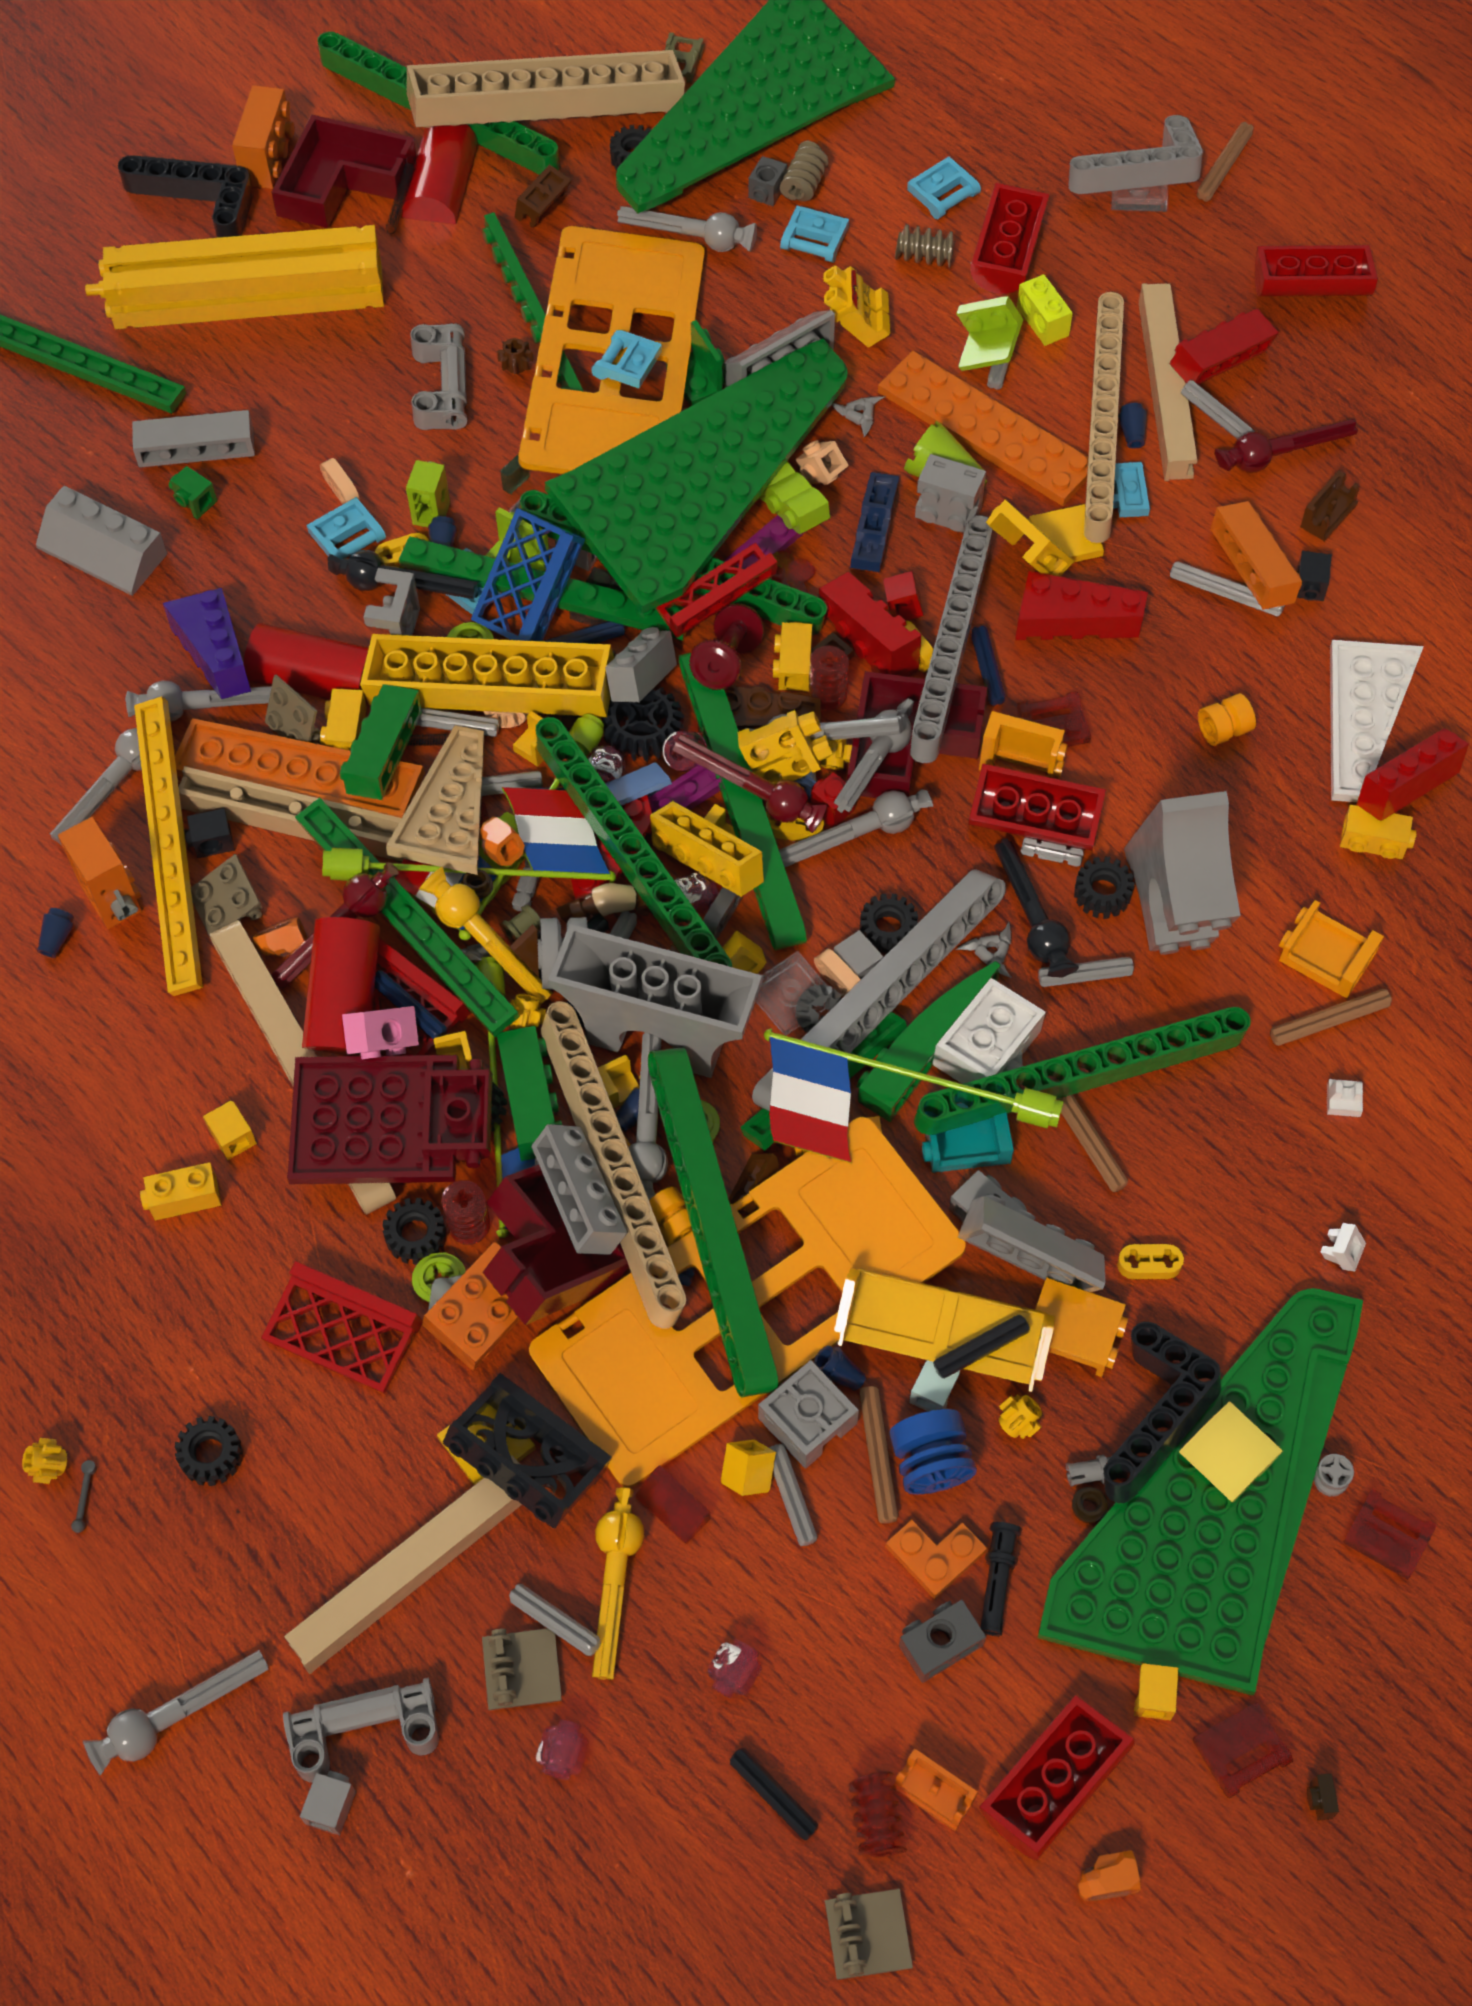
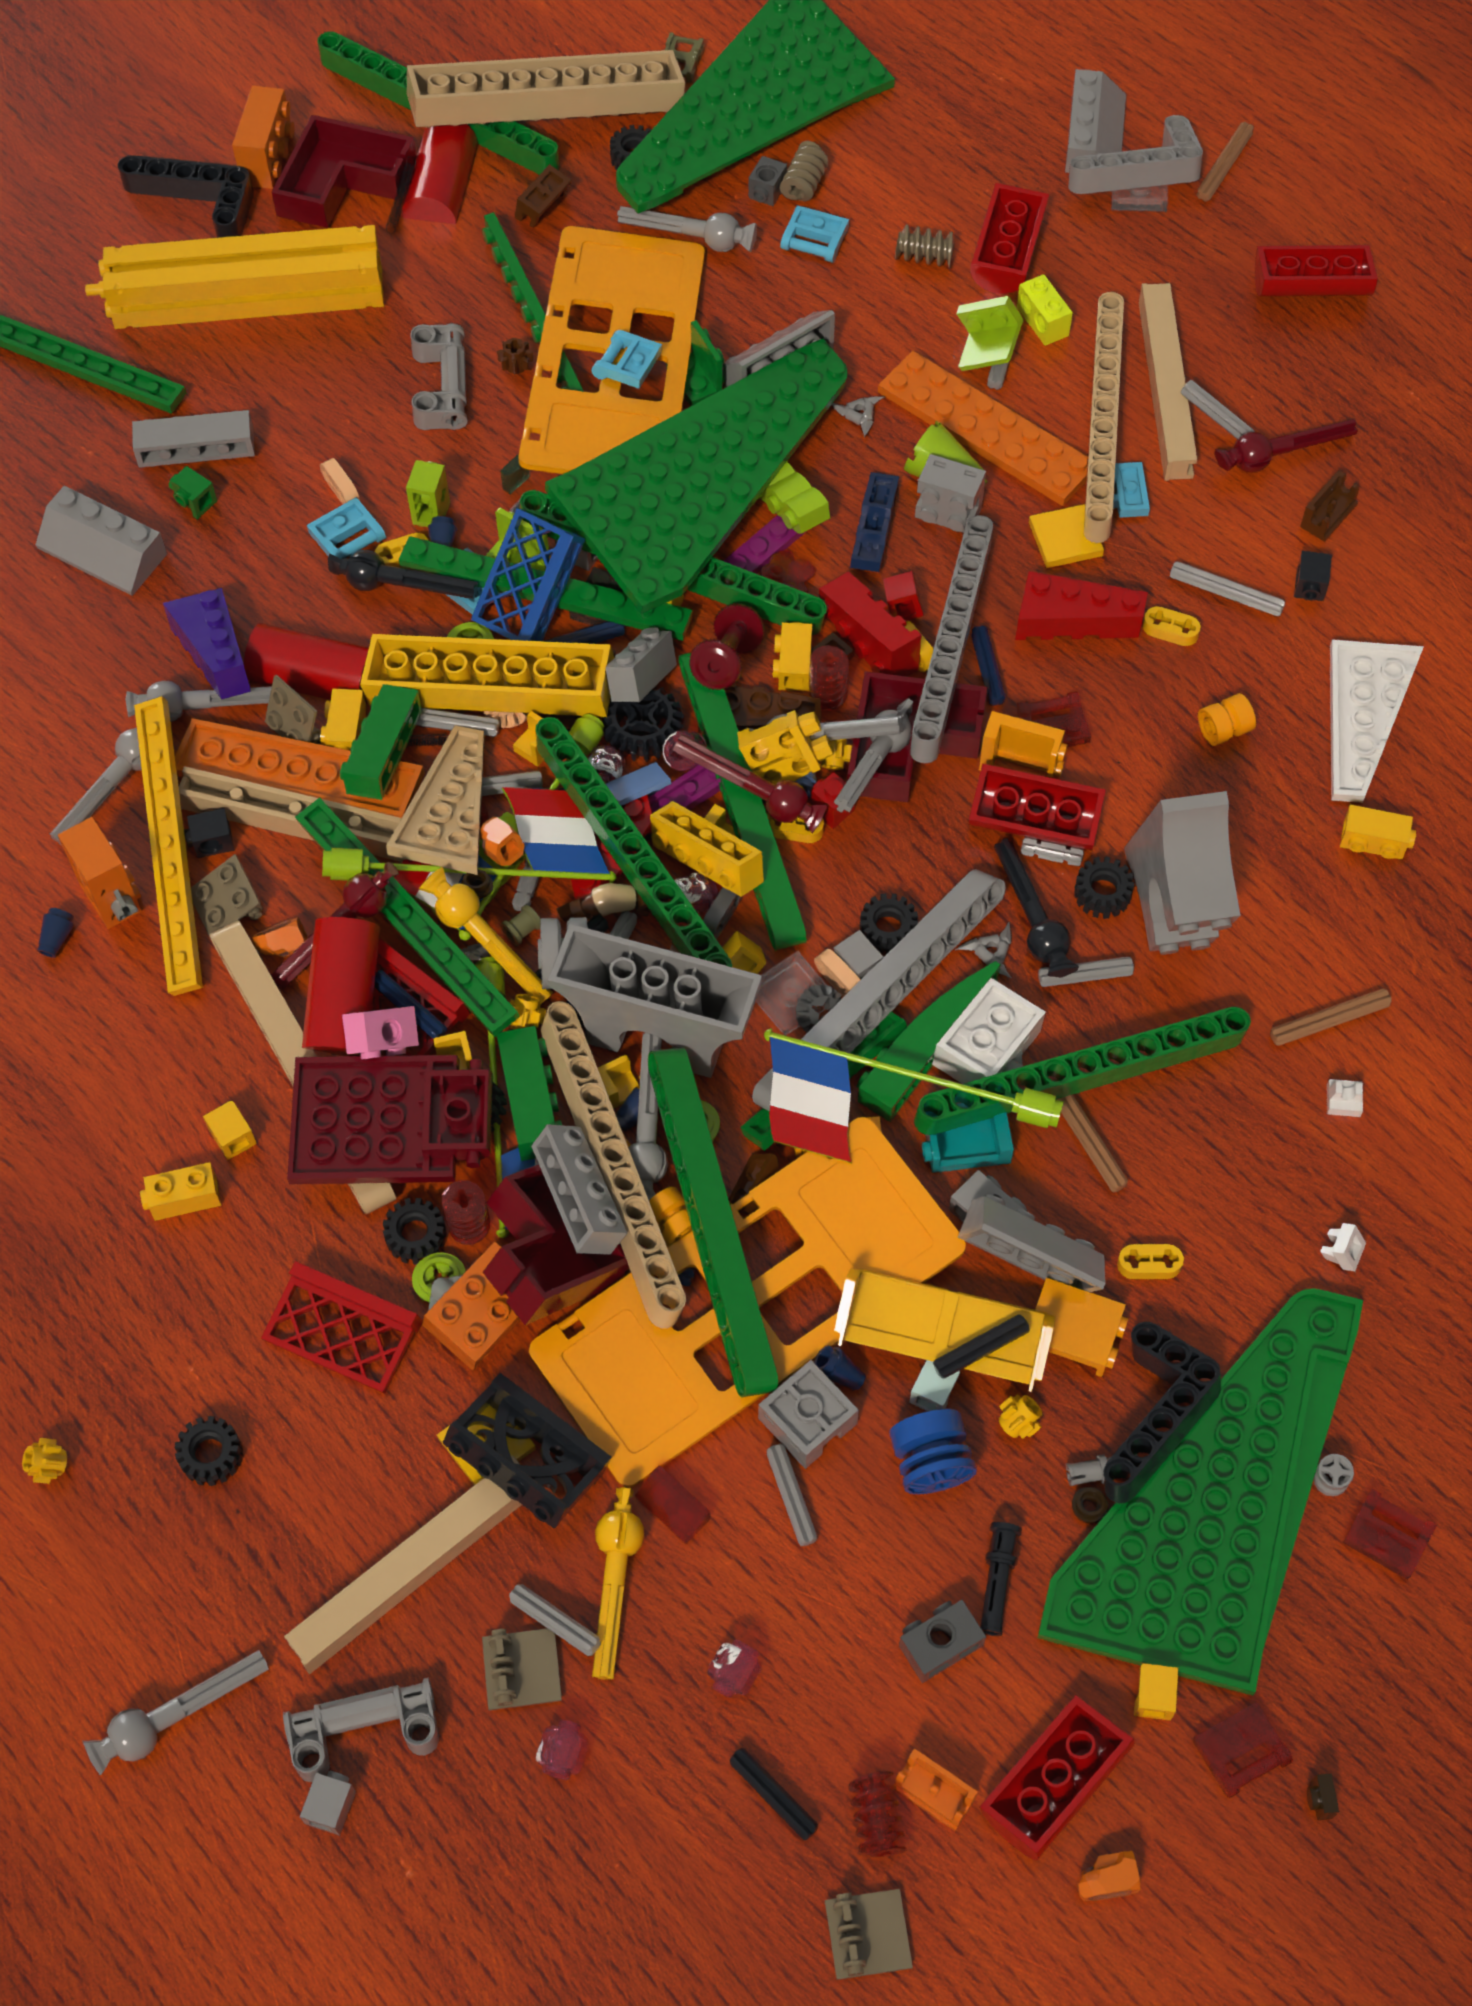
(88, 1468): dark grey hinge -> none
(398, 612): light grey panel -> none
(527, 948): reddish brown slope -> none
(722, 594): red fence -> none
(748, 1467): yellow panel -> none
(821, 462): light nougat brick -> none
(857, 305): yellow hips -> none
(878, 1455): medium nougat axle -> none
(891, 813): light grey piece -> none
(931, 1564): orange plate -> none
(938, 181): medium azure plate -> none
(1043, 554): yellow panel -> none
(1095, 116): none -> light grey slope
(1133, 423): dark blue cone -> none
(1171, 626): none -> yellow beam
(1223, 347): red brick -> none
(1231, 1451): light yellow slope -> none
(1256, 555): orange brick -> none
(1328, 950): light orange panel -> none
(1412, 774): red brick -> none

